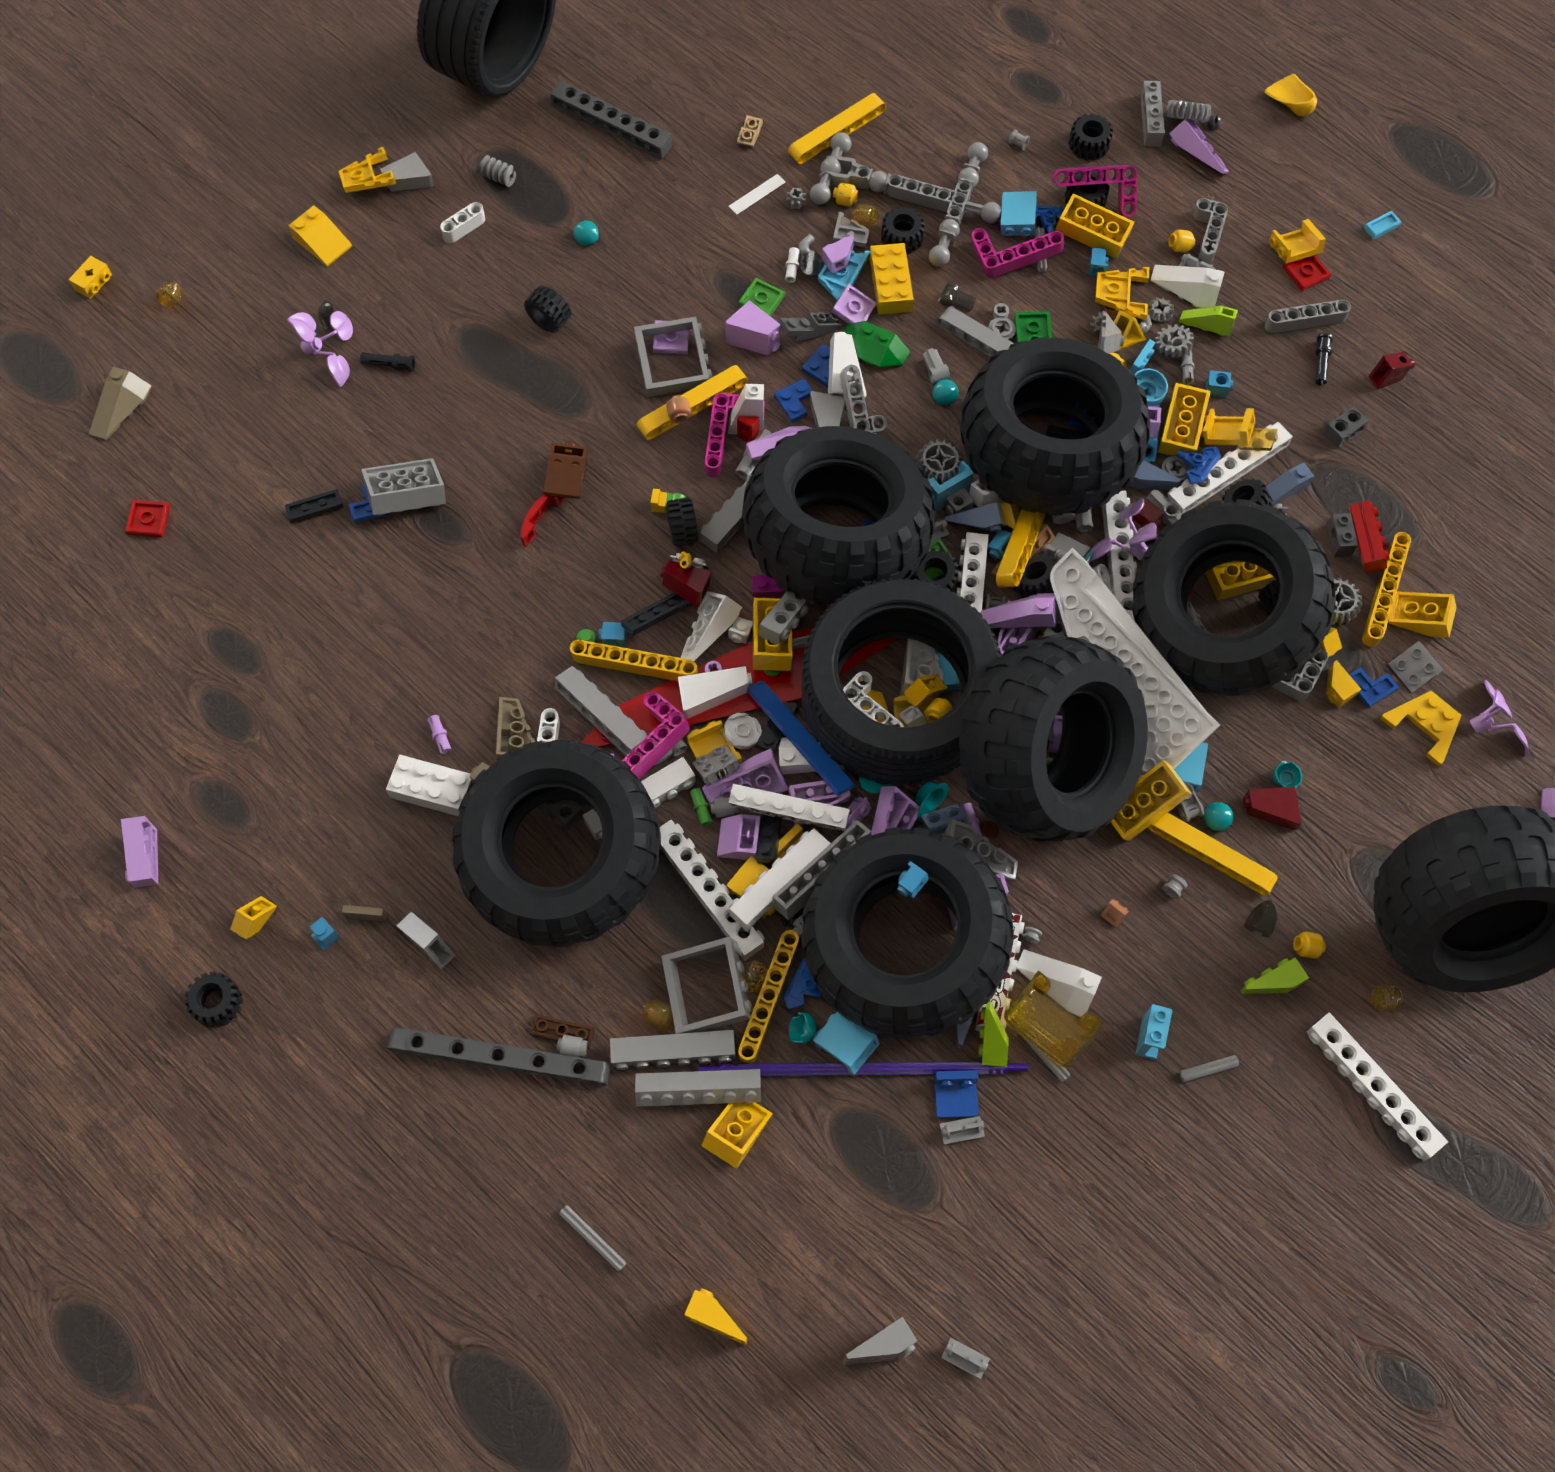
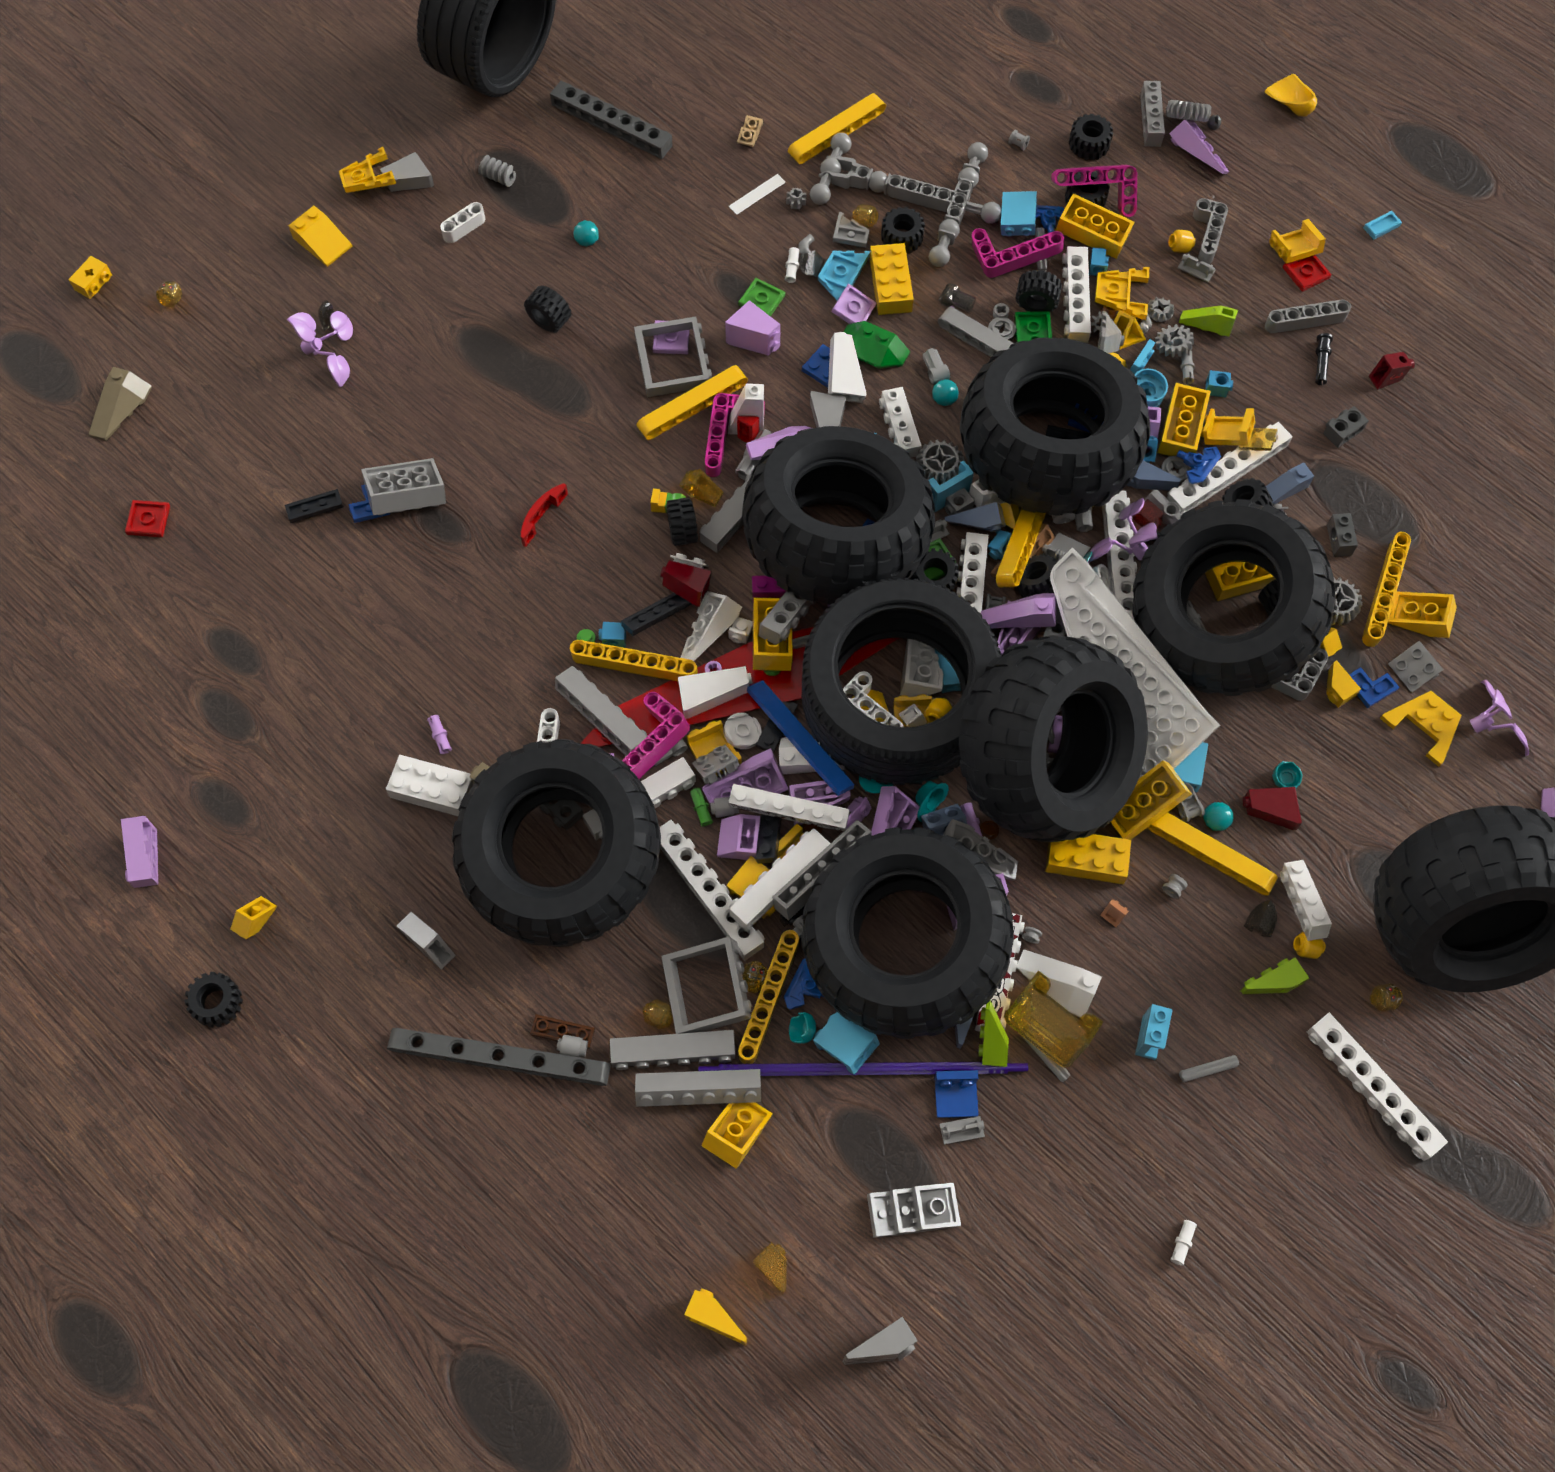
(323, 933): dark azure brick -> none
(364, 913): dark tan tile -> none
(395, 361): black pin -> none
(511, 727): dark tan wedge -> none
(566, 470): reddish brown slope -> none
(592, 1238): light grey axle -> none
(678, 409): nougat head -> none
(685, 560): yellow arm -> none
(701, 487): none -> clear yellow slope
(773, 1265): none -> clear yellow slope
(790, 398): blue plate -> none
(810, 327): dark grey slope -> none
(838, 254): lavender slope -> none
(845, 194): yellow head -> none
(859, 400): light grey beam -> none
(900, 420): none -> white brick
(912, 880): dark azure brick -> none
(913, 1210): none -> light grey slope
(924, 690): yellow slope -> none
(965, 1358): light grey hinge -> none
(1038, 291): none -> black tyre
(1077, 294): none -> white brick
(1090, 858): none -> yellow brick
(1183, 1242): none -> white pin
(1193, 284): white wedge -> none
(1305, 900): none -> white brick
(1368, 536): red brick -> none

